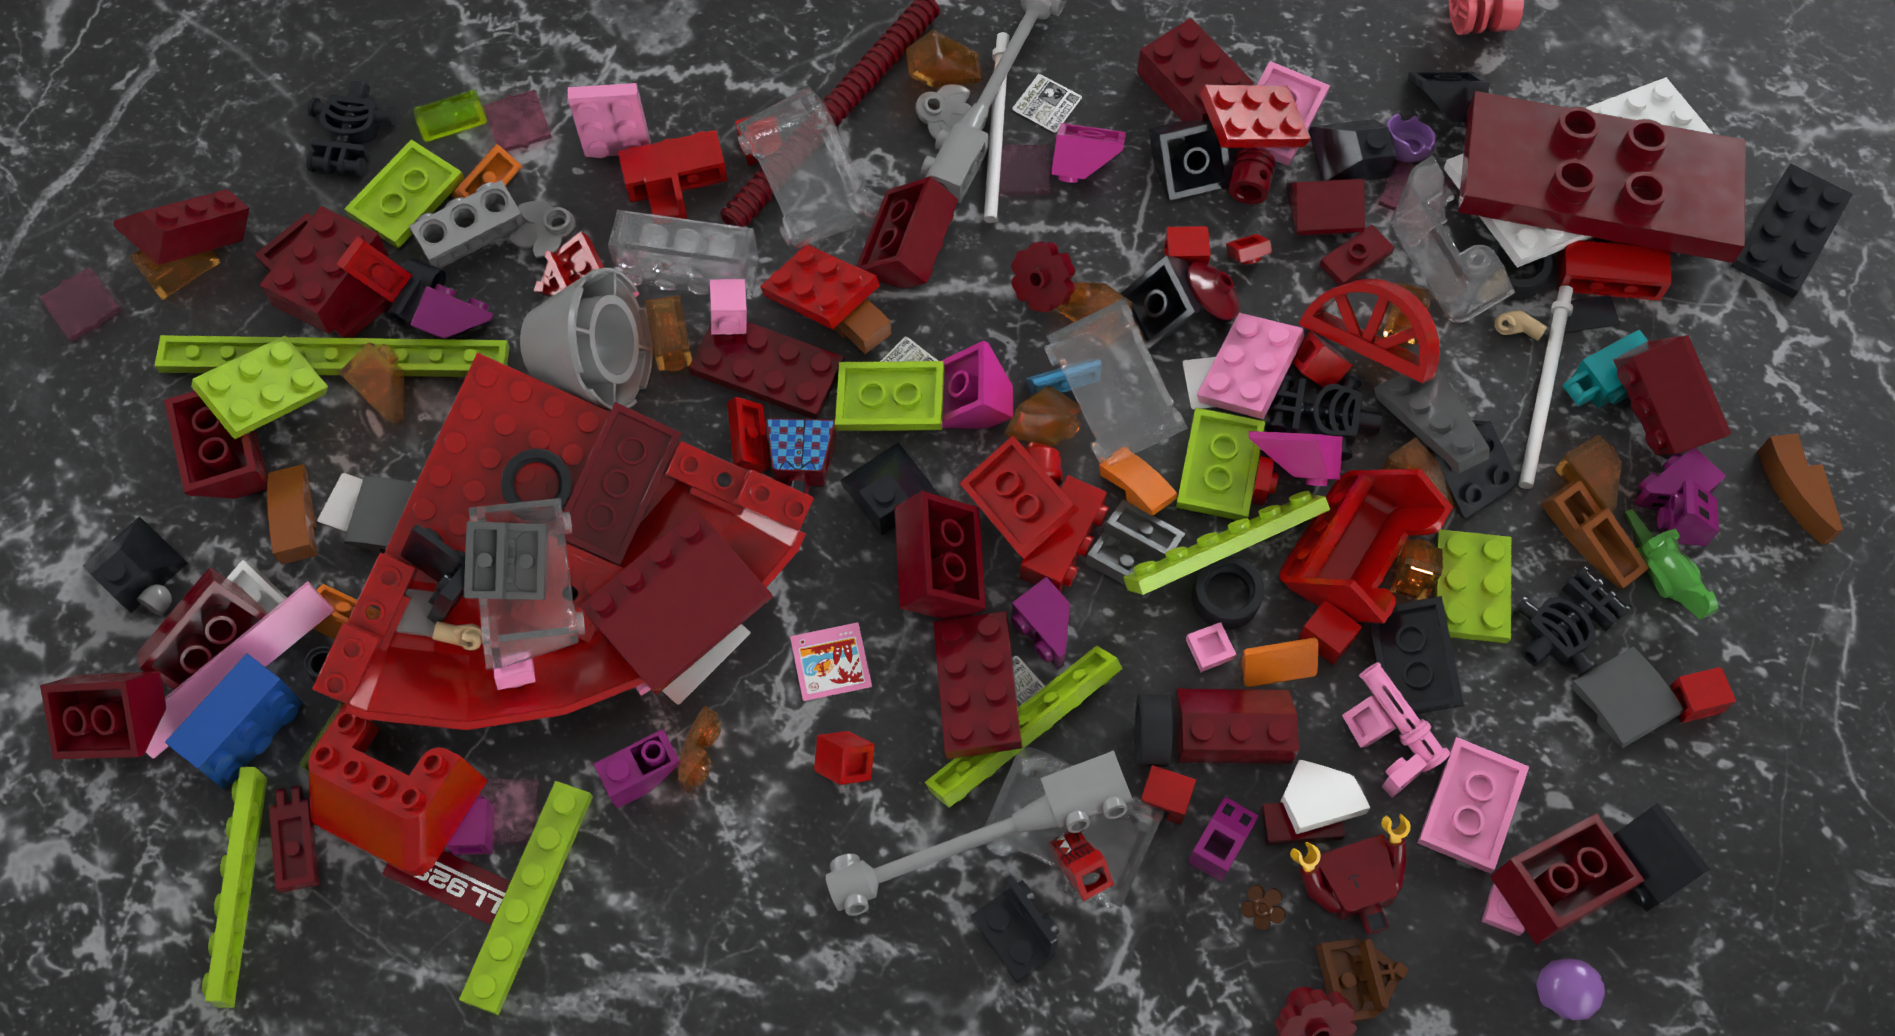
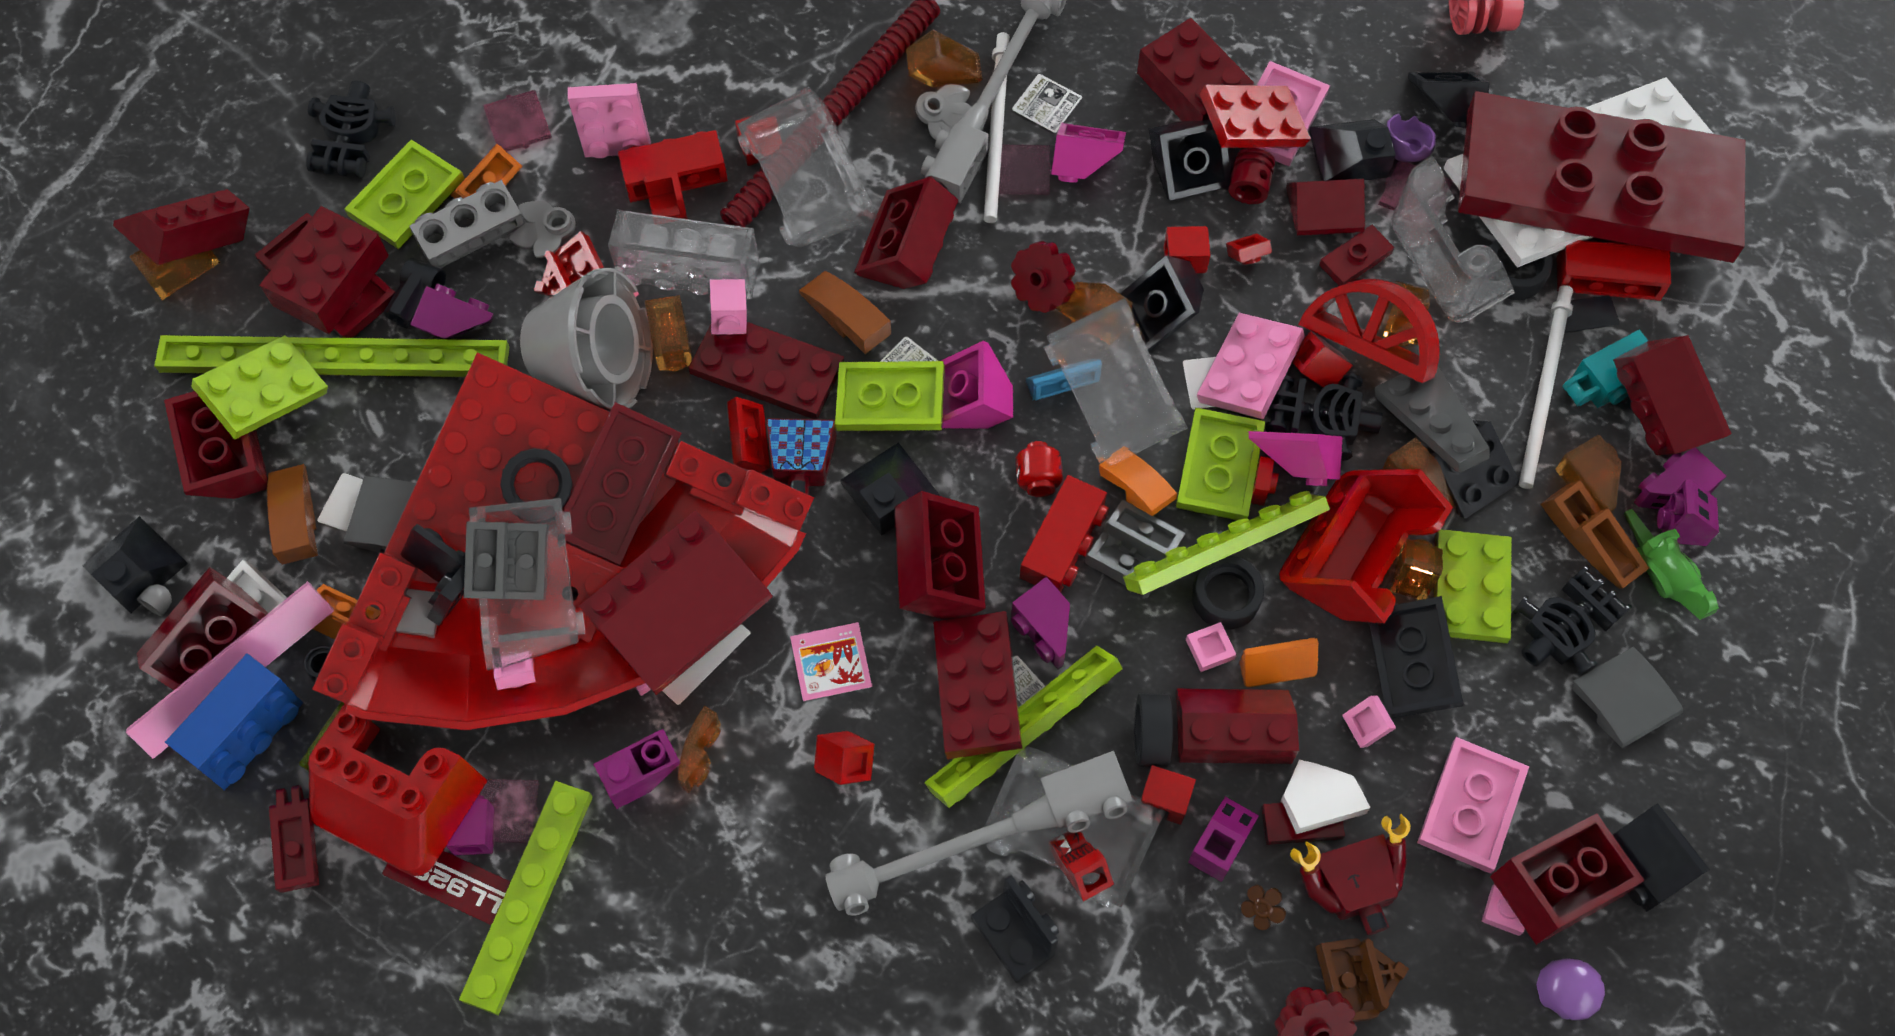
(80, 304): clear pink piece -> none
(103, 714): dark red slope -> none
(233, 902): lime plate -> none
(374, 269): red plate -> none
(378, 380): clear orange slope -> none
(450, 115): clear neon green slope -> none
(467, 635): tan arm -> none
(820, 286): red plate -> none
(1018, 497): red plate -> none
(1045, 418): clear orange slope -> none
(1213, 290): dark red dish -> none
(1333, 631): red panel -> none
(1402, 774): bright pink plate -> none
(1415, 735): bright pink pin -> none
(1519, 322): tan arm -> none
(1703, 694): red panel -> none
(1792, 230): black plate -> none
(1801, 487): dark orange slope -> none

